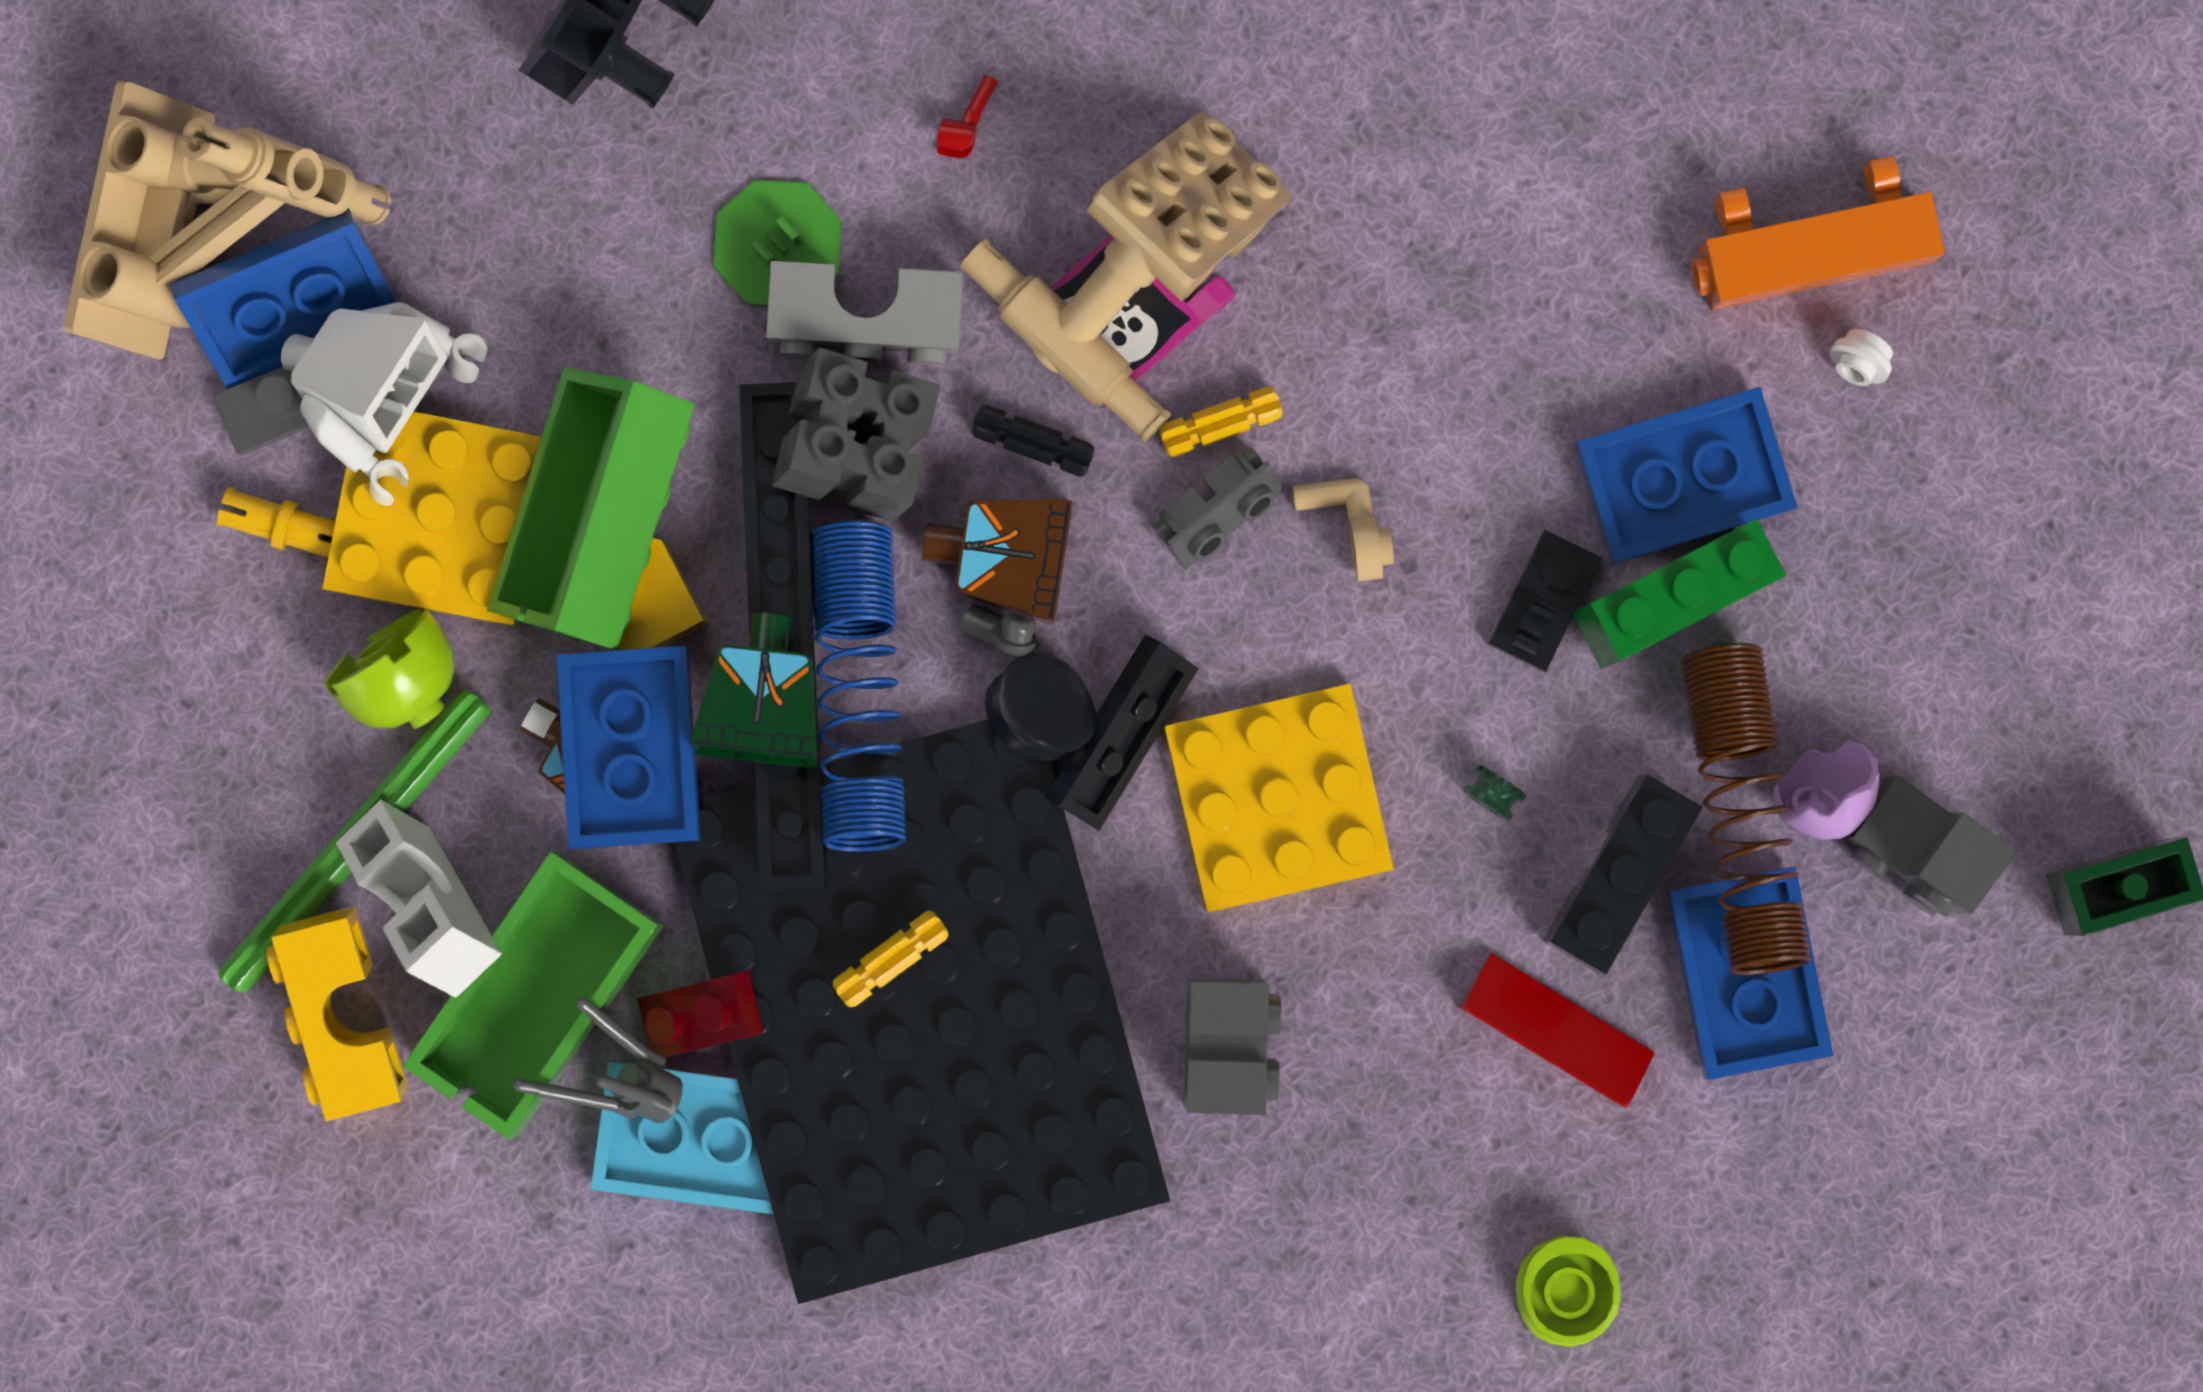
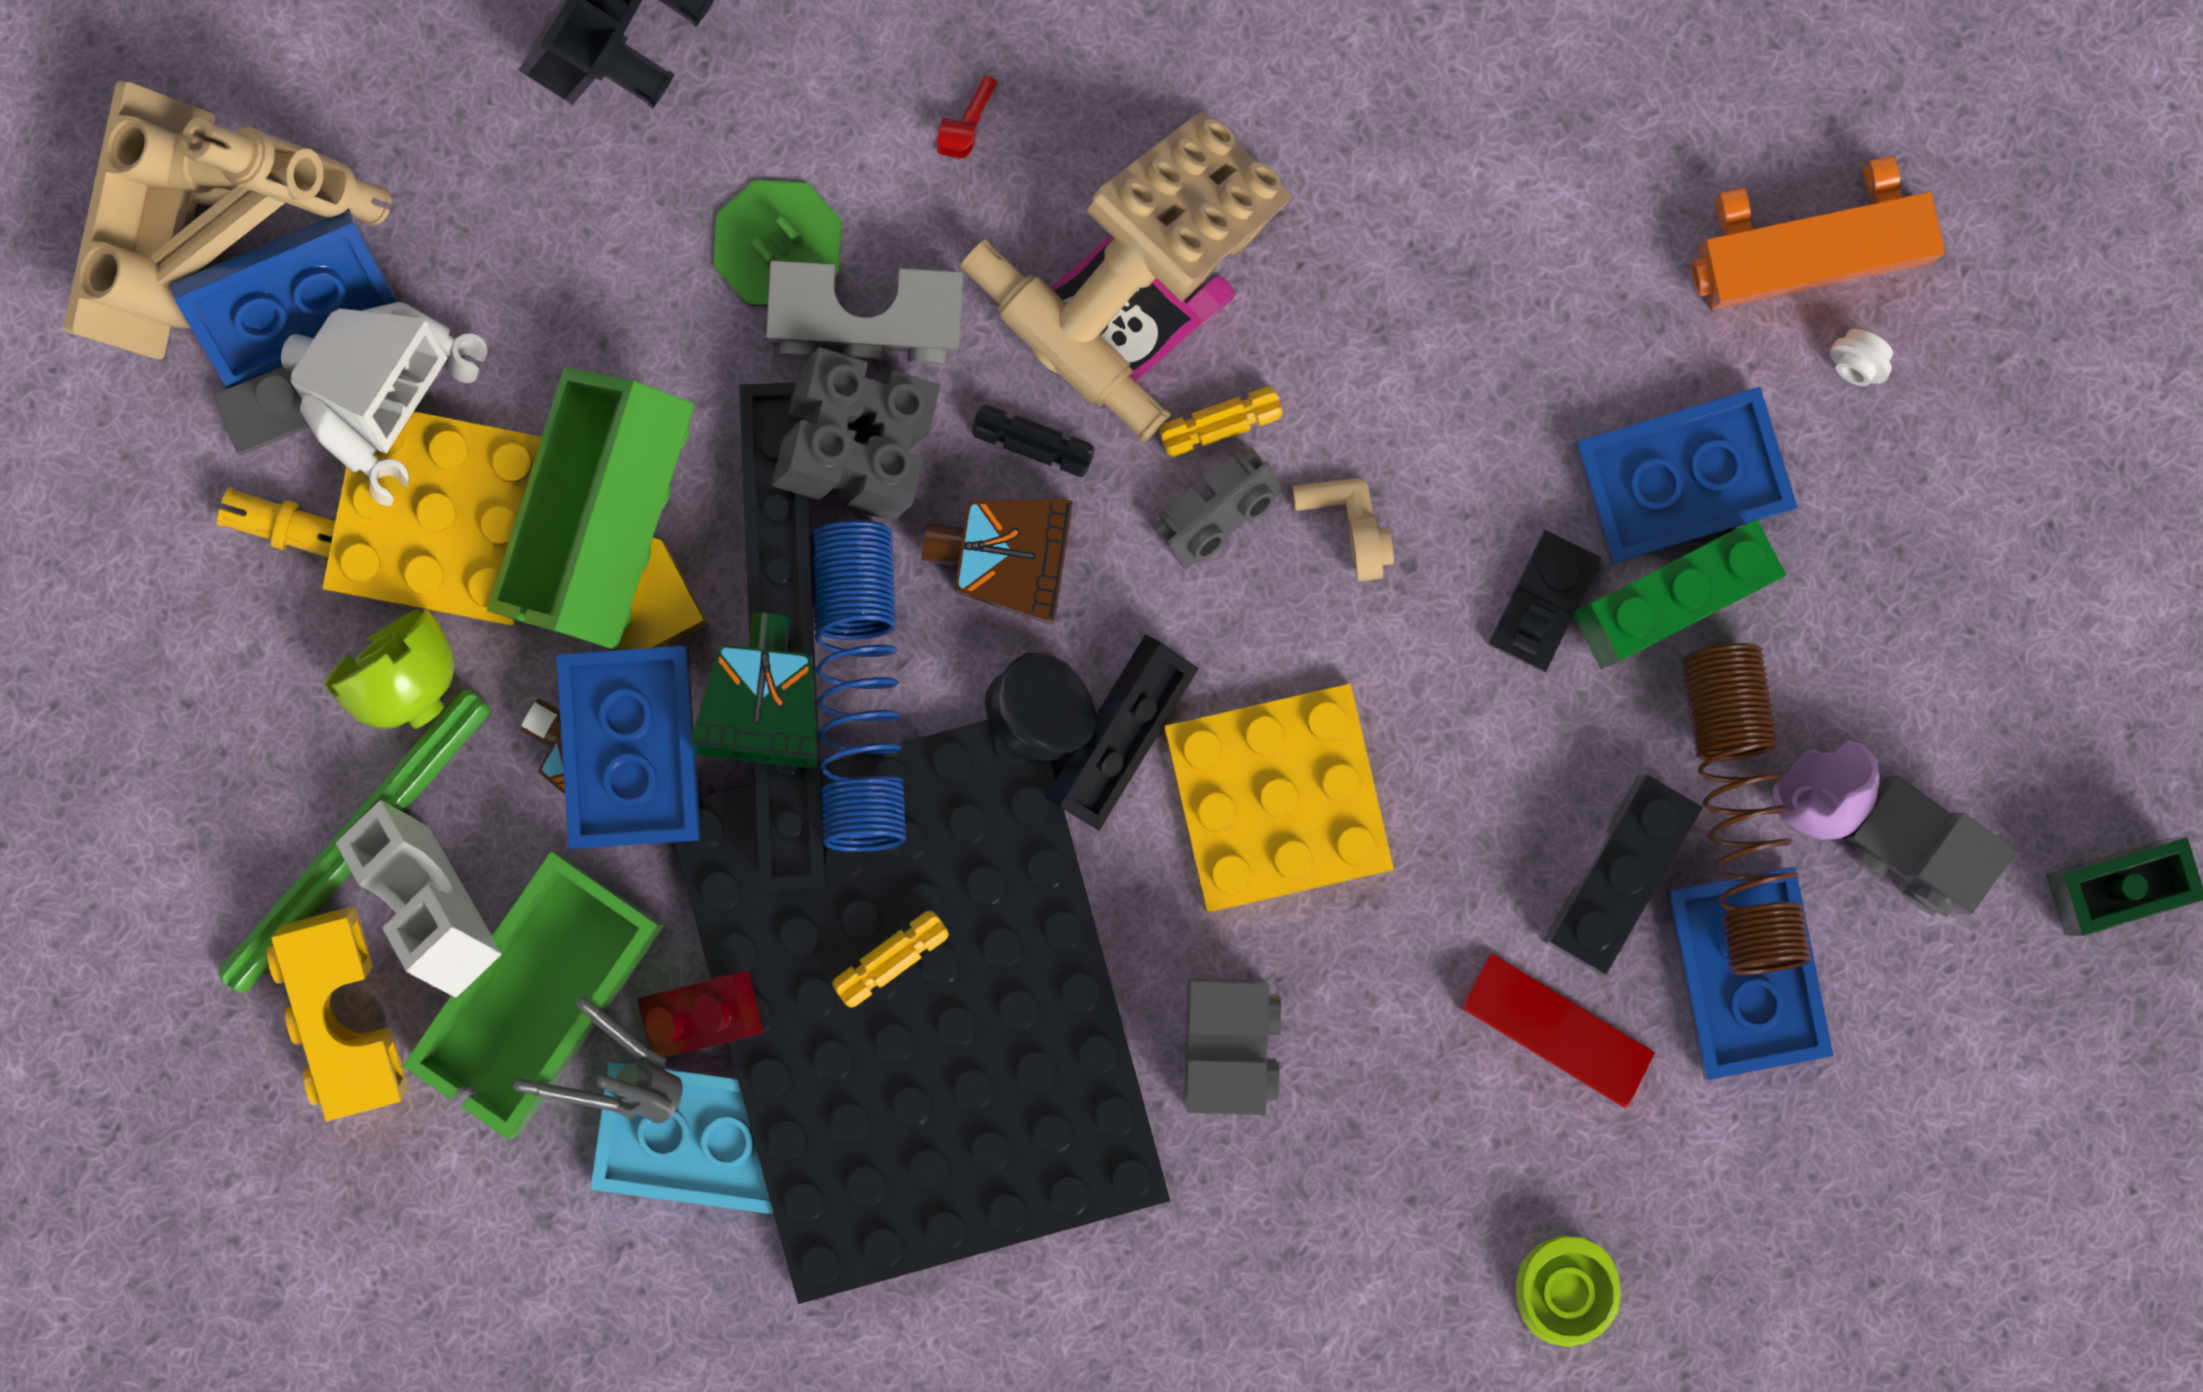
(1009, 634): dark grey arm -> none
(1492, 794): clear green bush -> none

